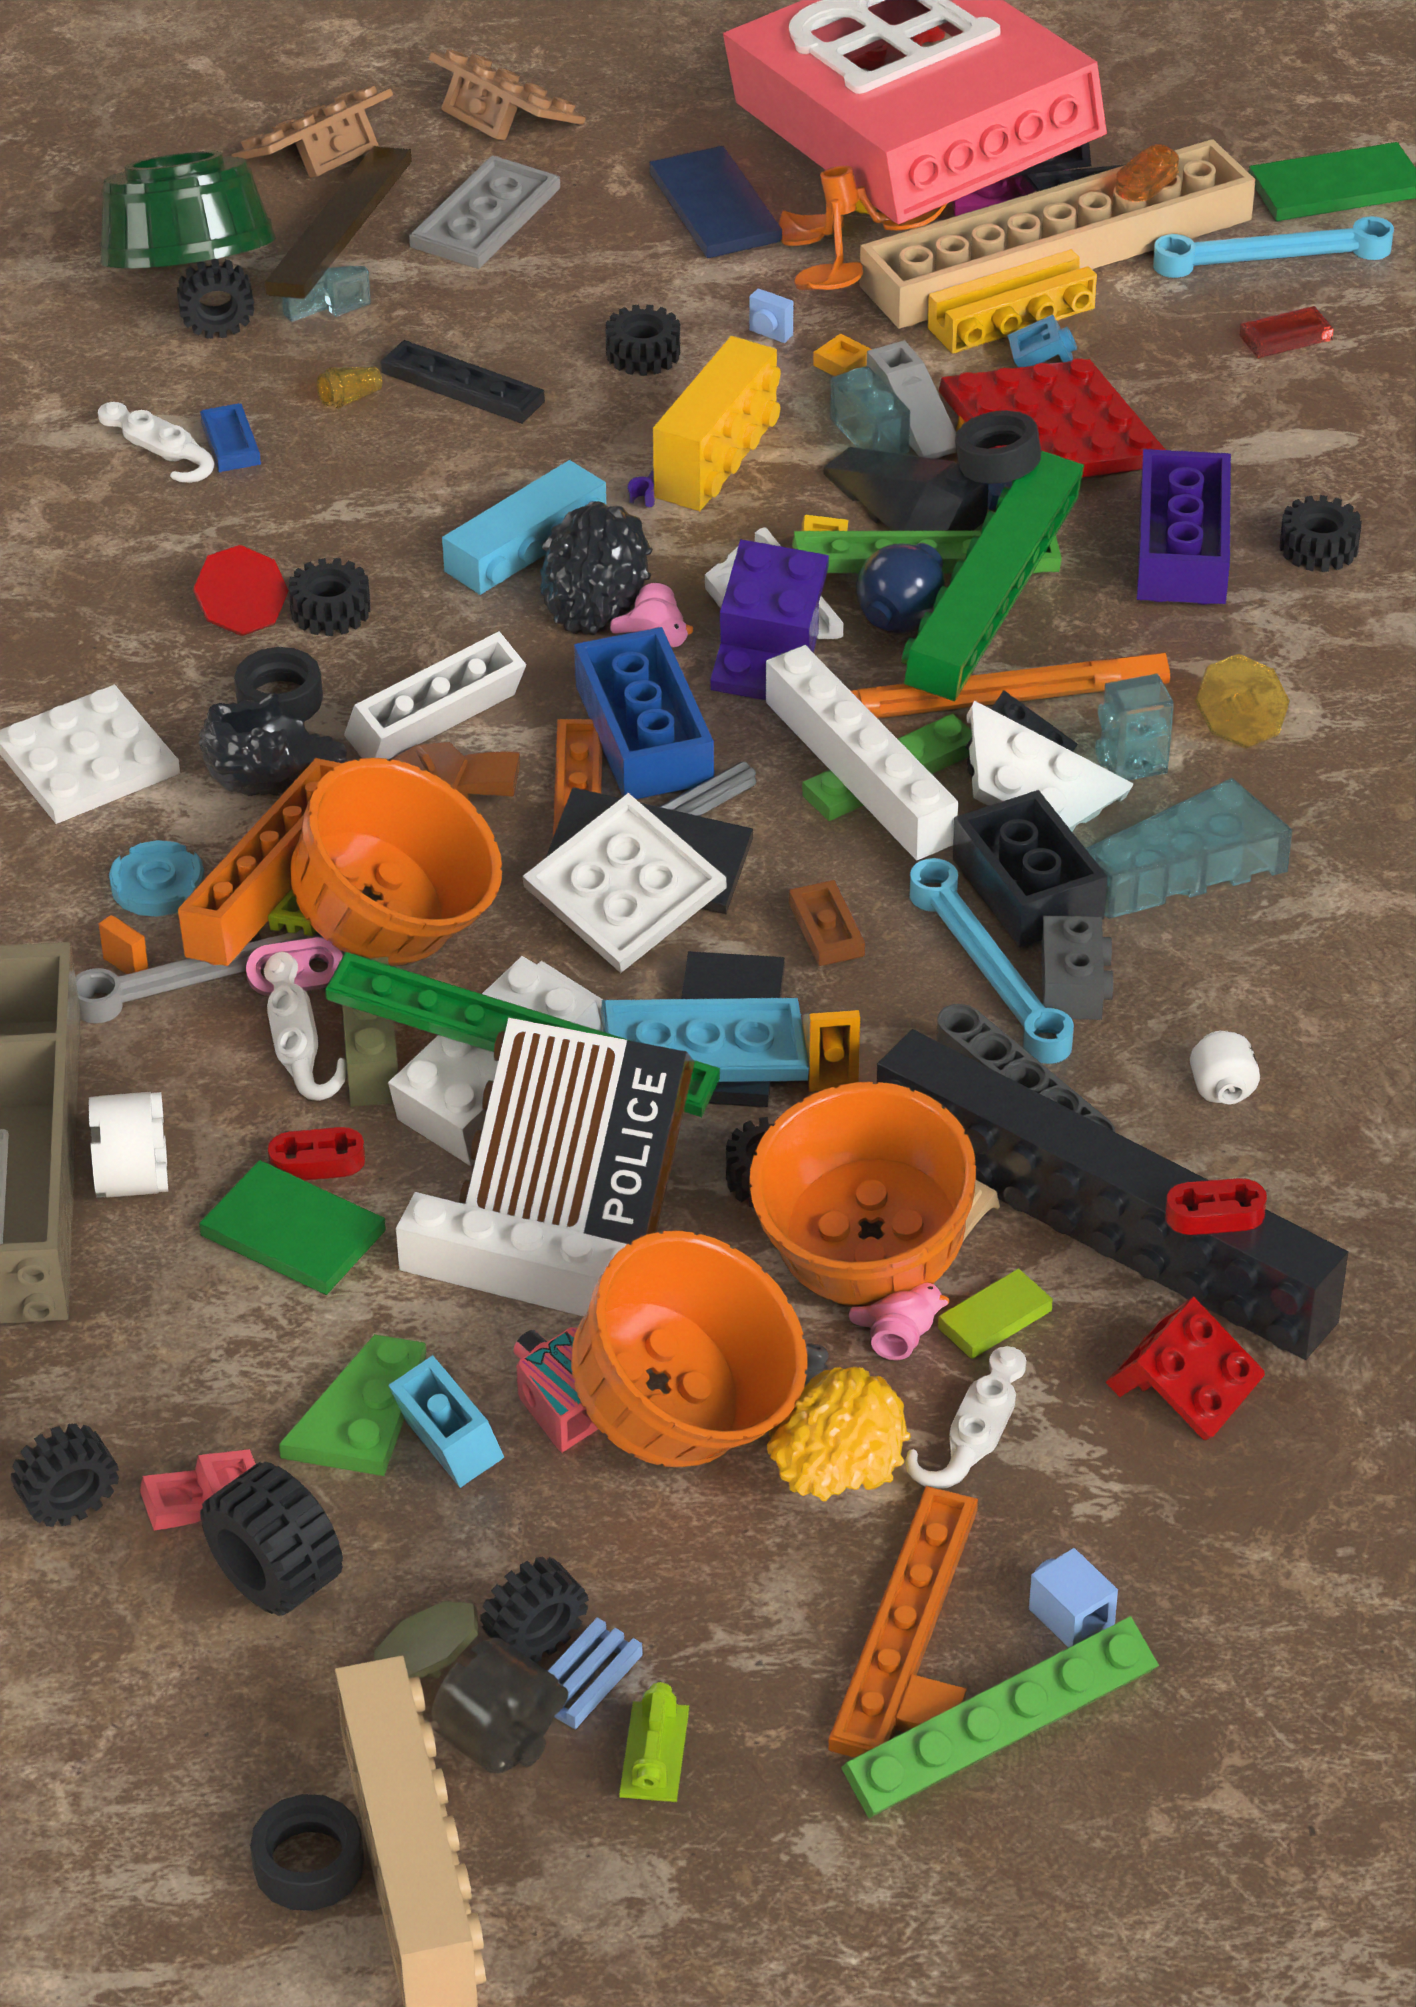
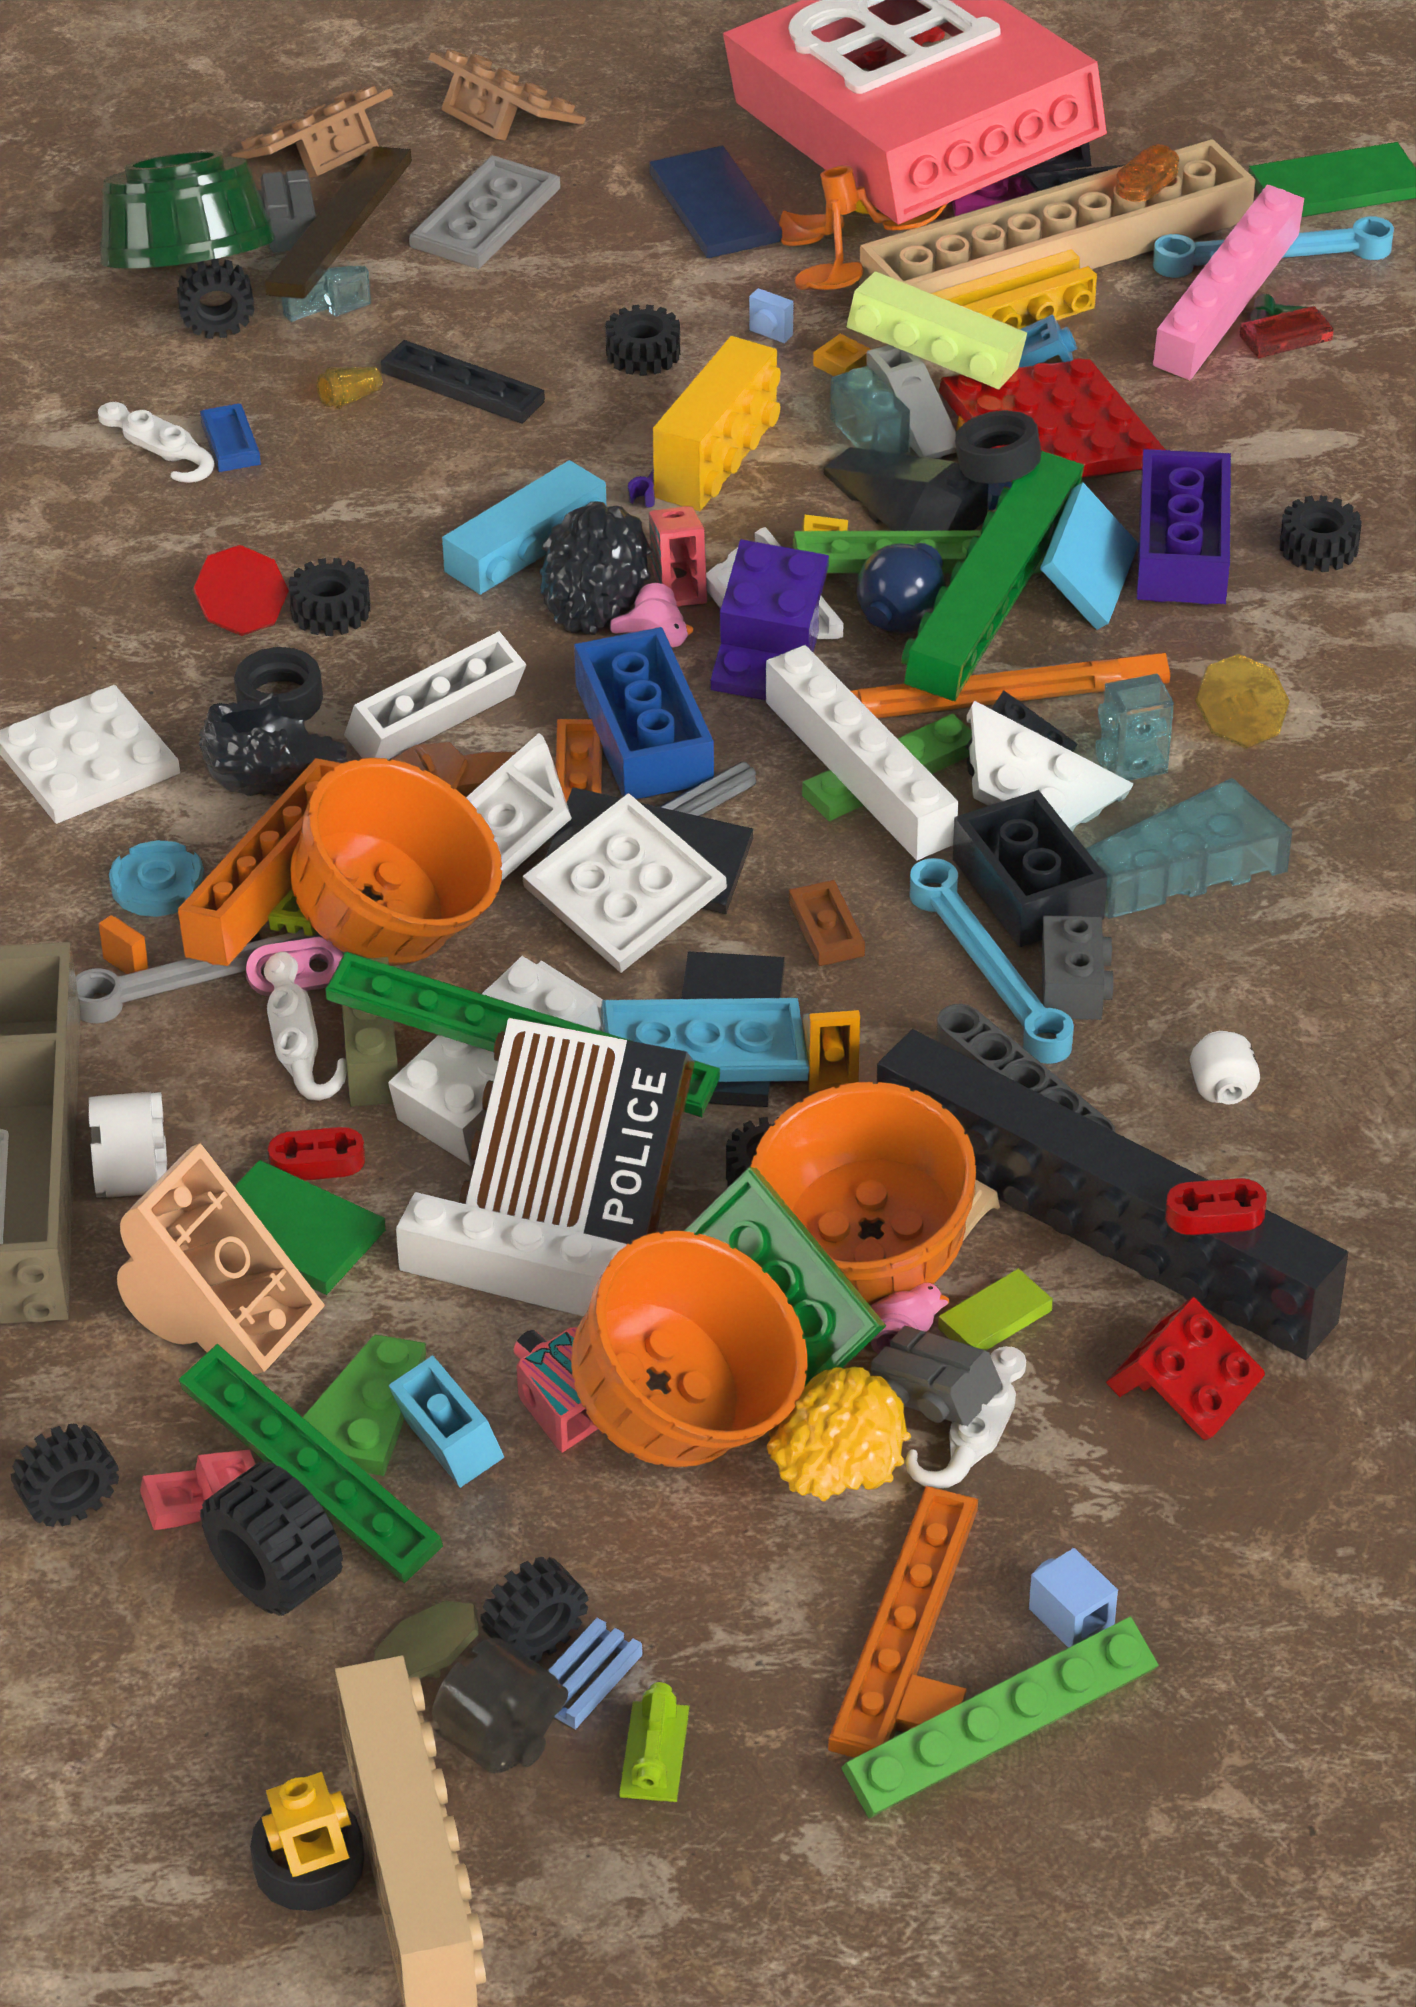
(211, 1268): none -> light nougat brick
(288, 205): none -> dark grey brick
(289, 1441): none -> green plate
(307, 1823): none -> yellow brick
(522, 803): none -> white wing
(679, 543): none -> coral torso
(828, 1306): none -> green tile
(936, 330): none -> yellowish green brick
(938, 1375): none -> dark grey brick
(1089, 556): none -> medium azure tile
(1228, 282): none -> bright pink brick
(1266, 307): none -> dark green hand

